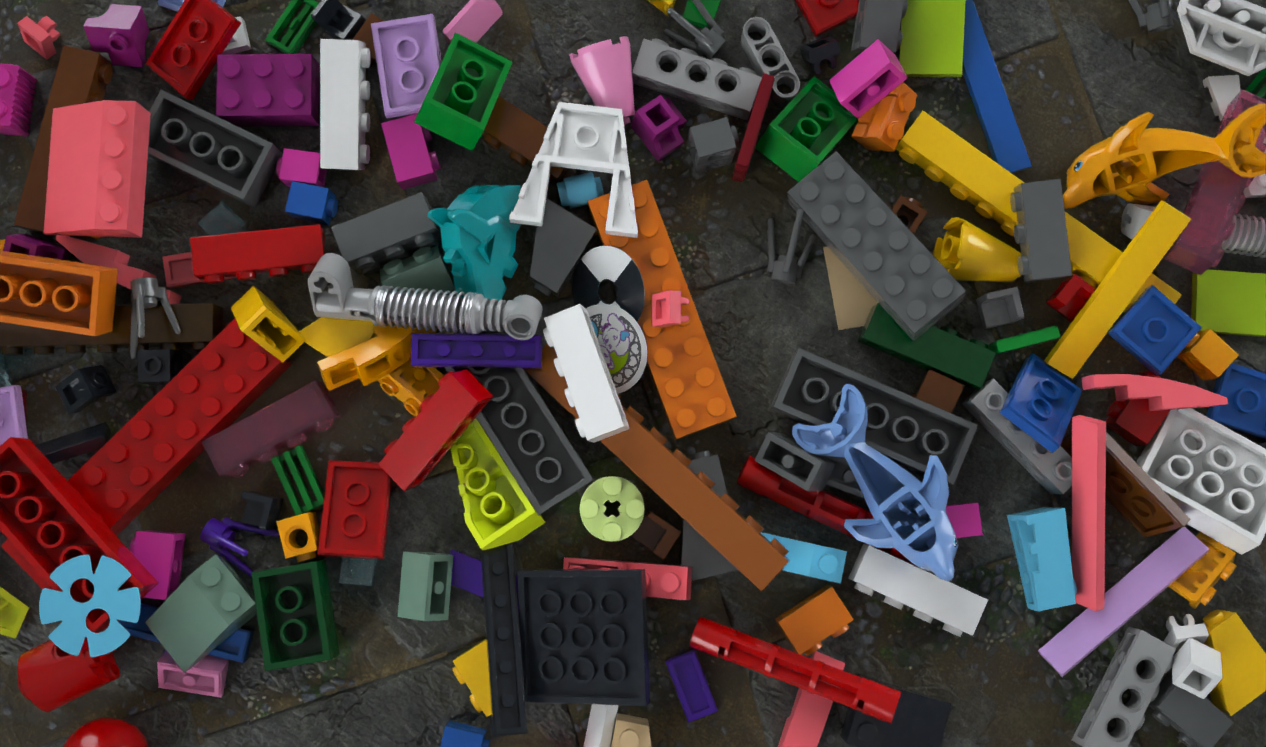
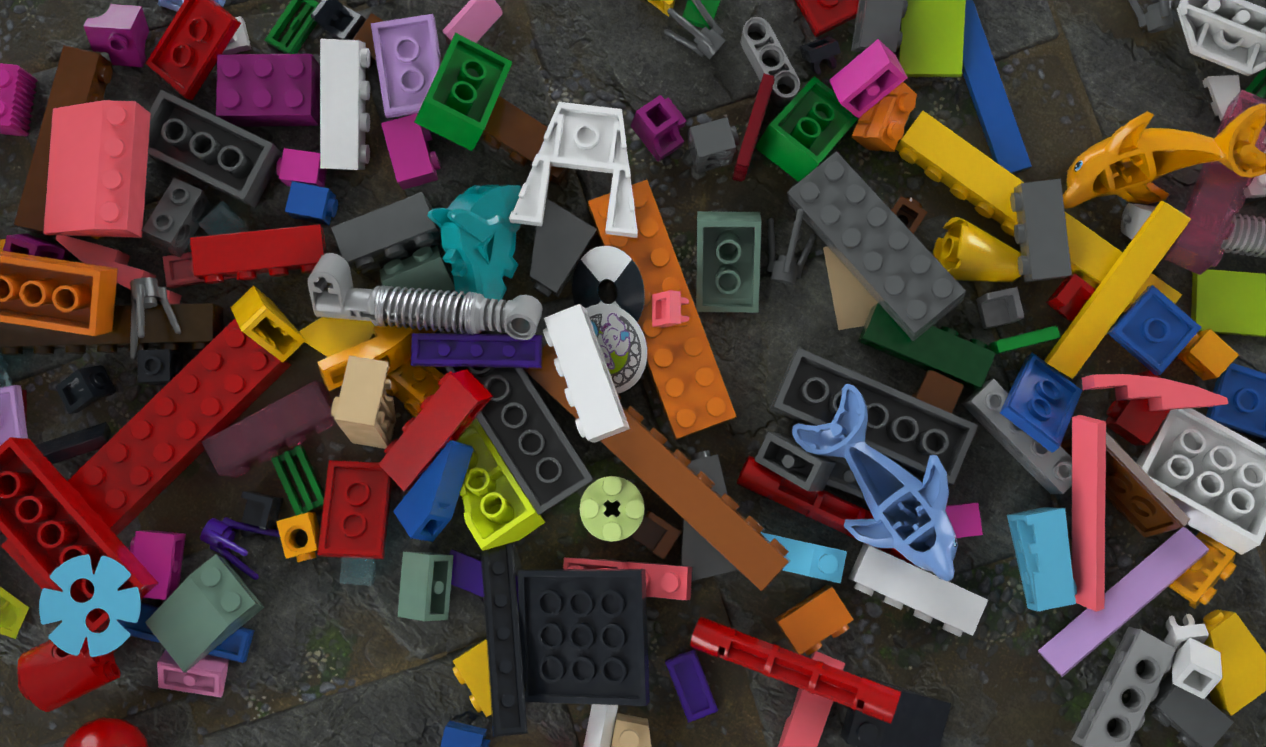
(39, 35): coral tile -> none
(176, 217): none -> dark grey brick
(295, 615): dark green brick -> none
(363, 406): none -> tan wedge
(435, 494): none -> blue slope
(579, 189): medium azure brick -> none
(607, 74): bright pink cone -> none
(704, 93): light grey brick -> none
(728, 261): none -> sand green slope

